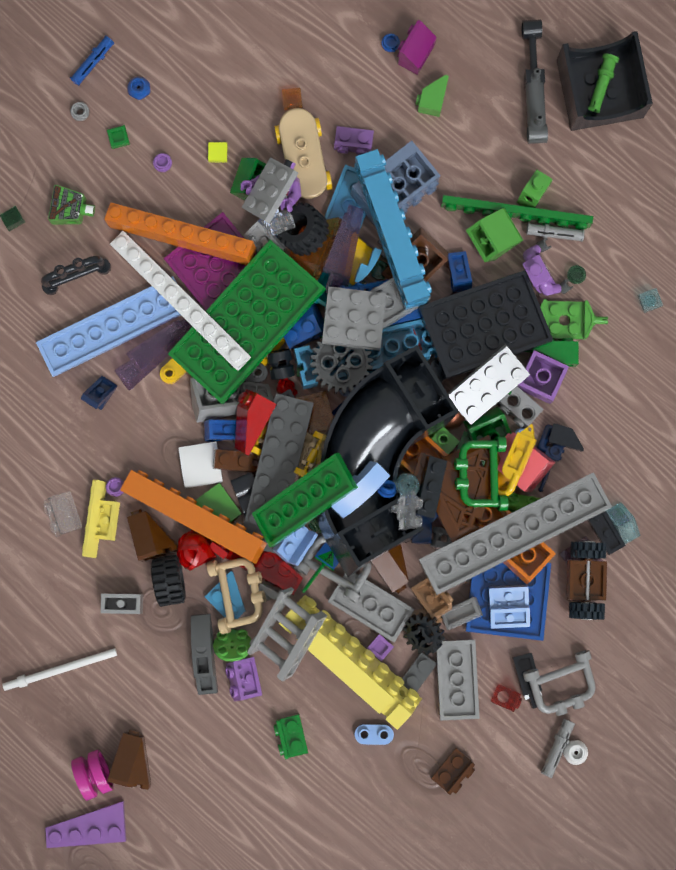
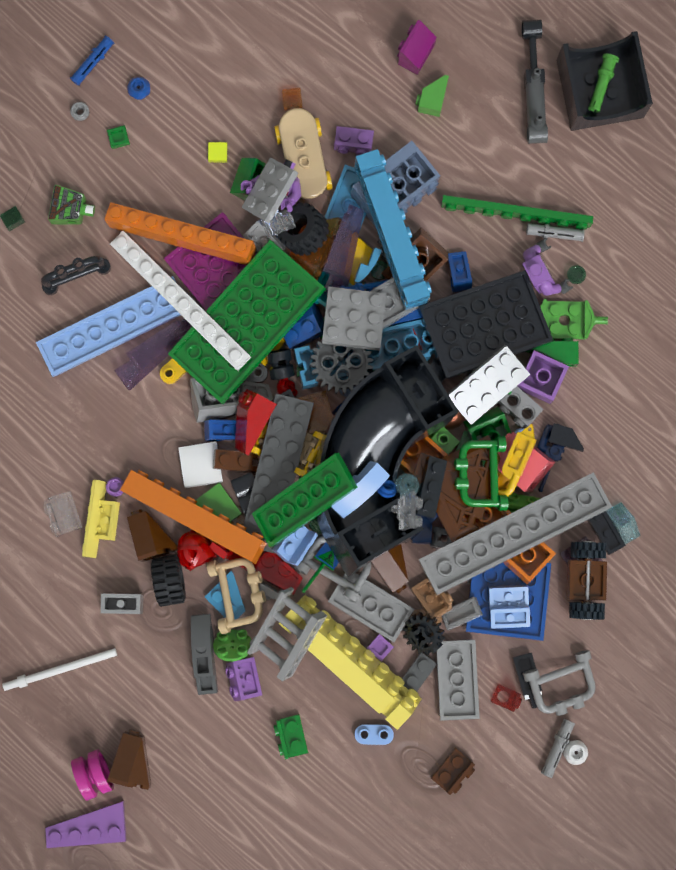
(99, 393): dark blue slope -> none
(162, 162): medium lavender plate -> none
(390, 42): blue plate -> none
(494, 235): bright green slope -> none
(534, 189): bright green torso -> none
(650, 300): clear light blue plate -> none

